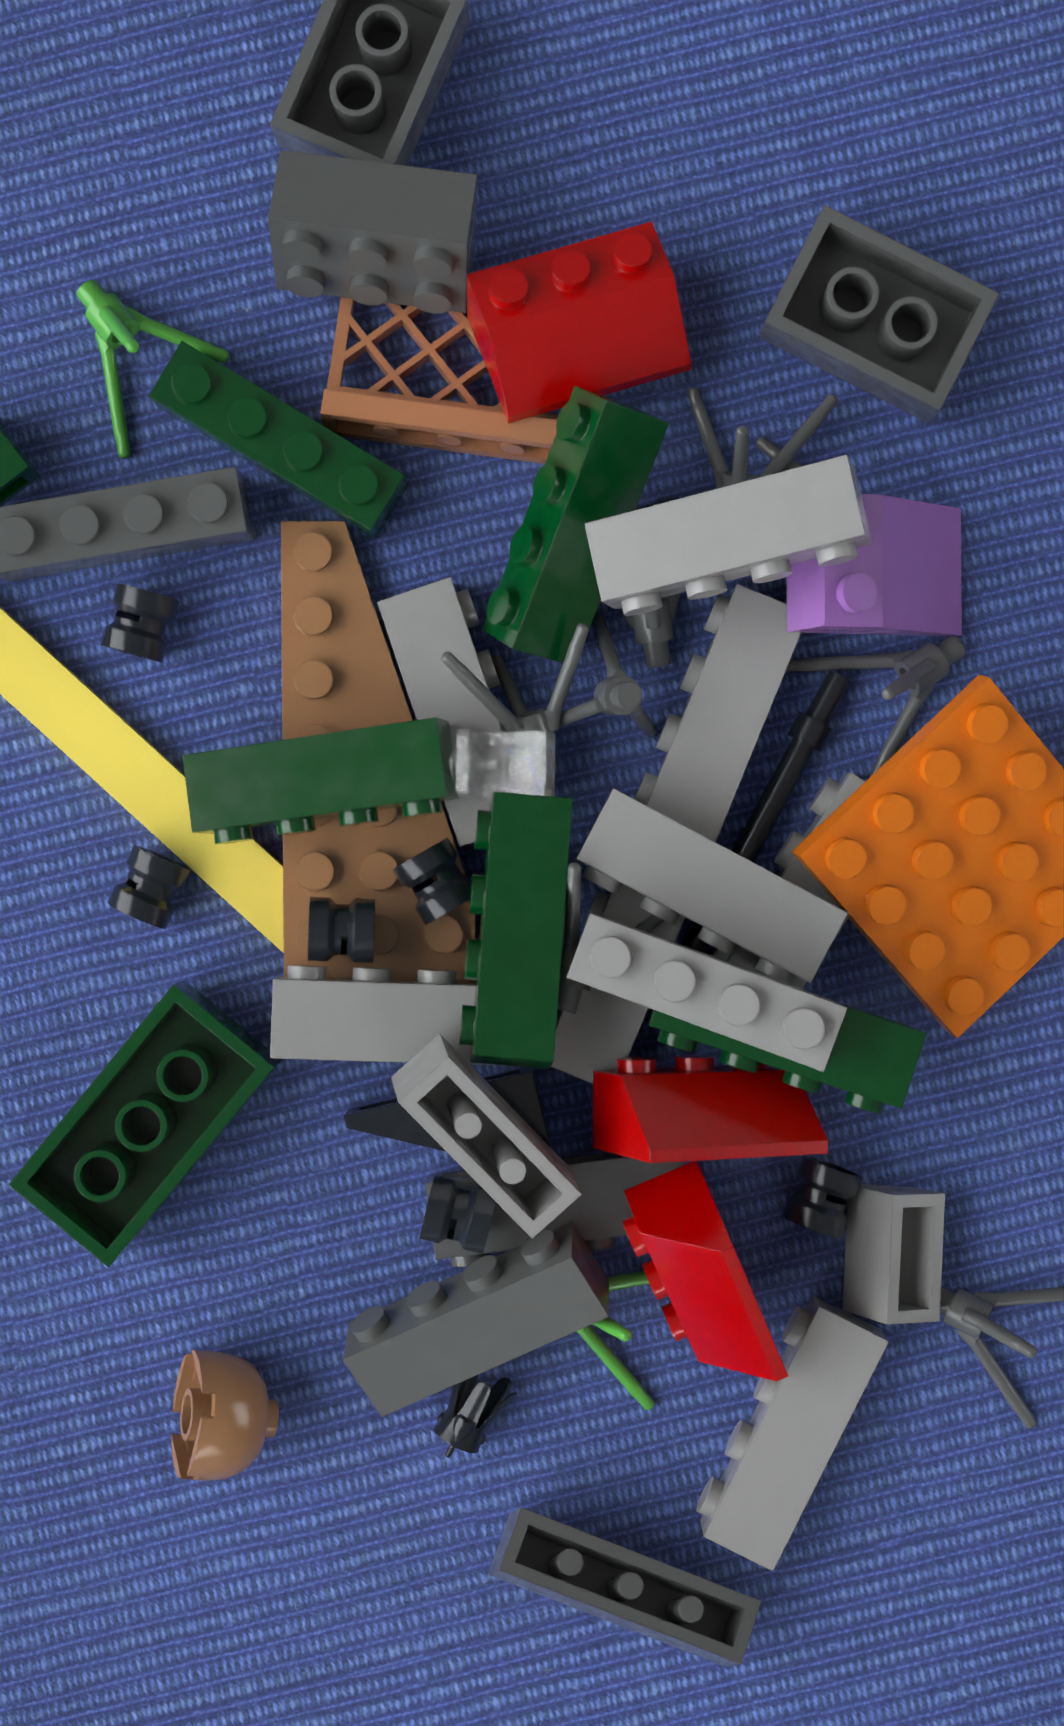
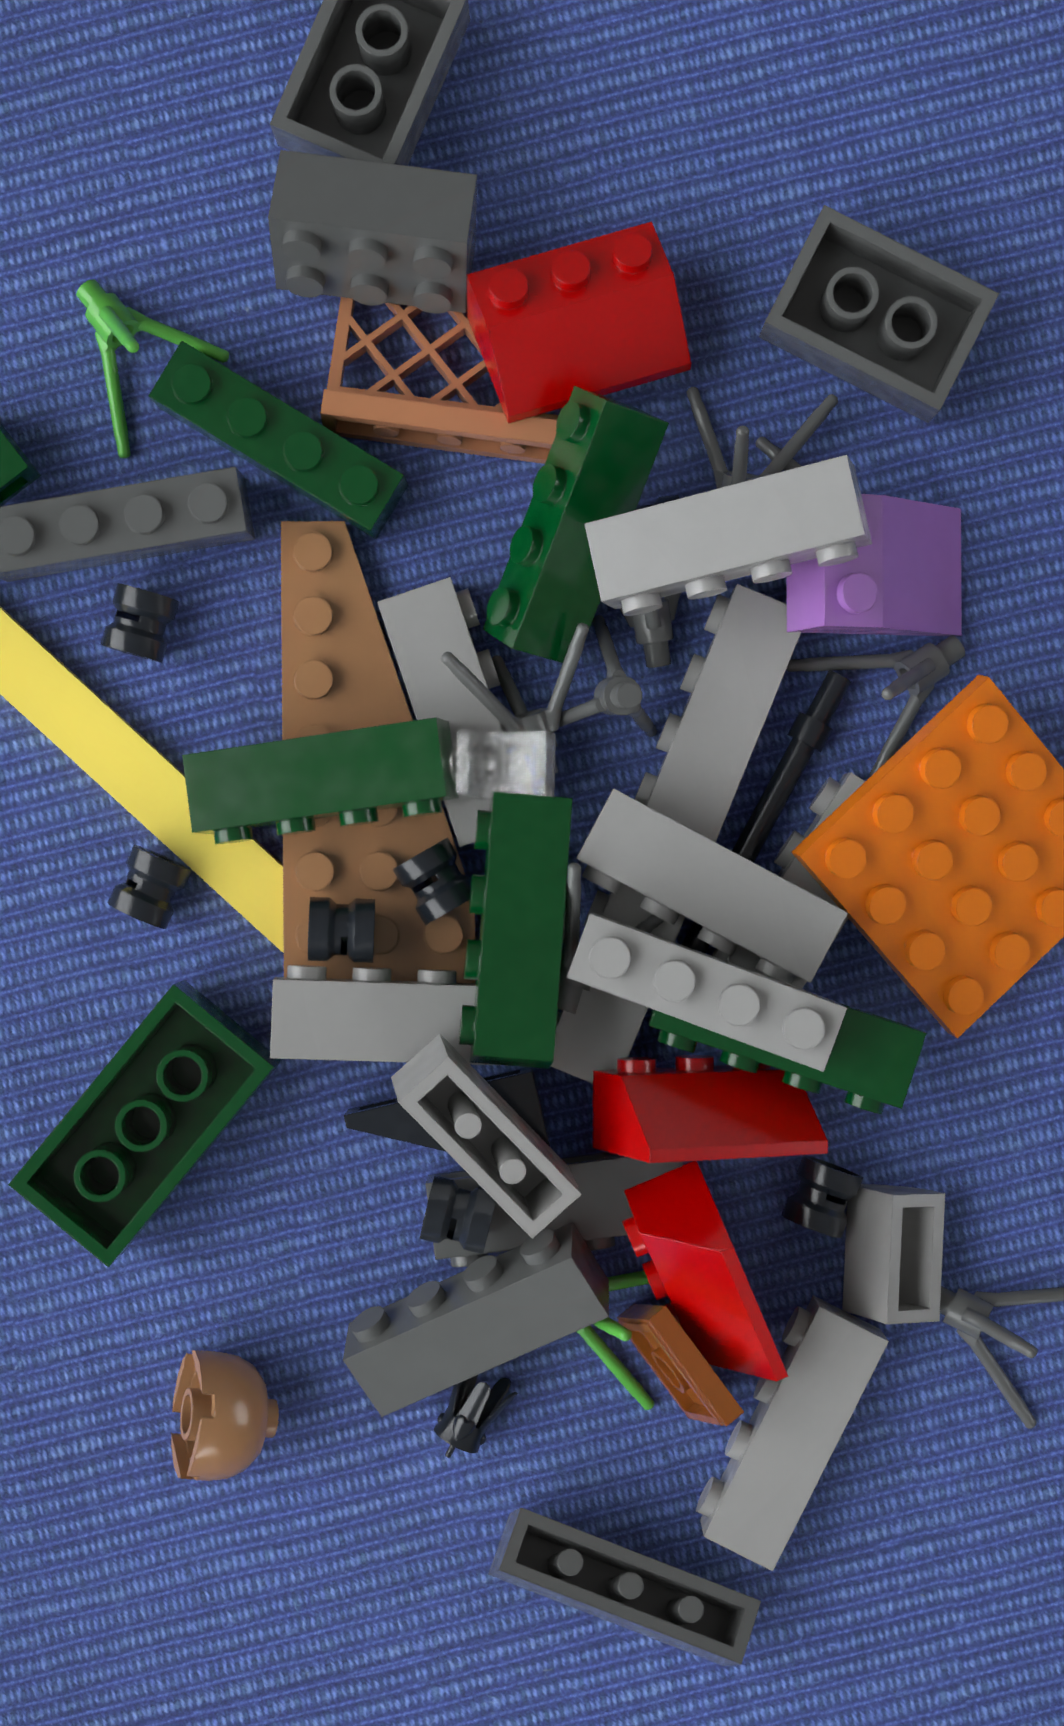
(679, 1364): none -> dark orange tile

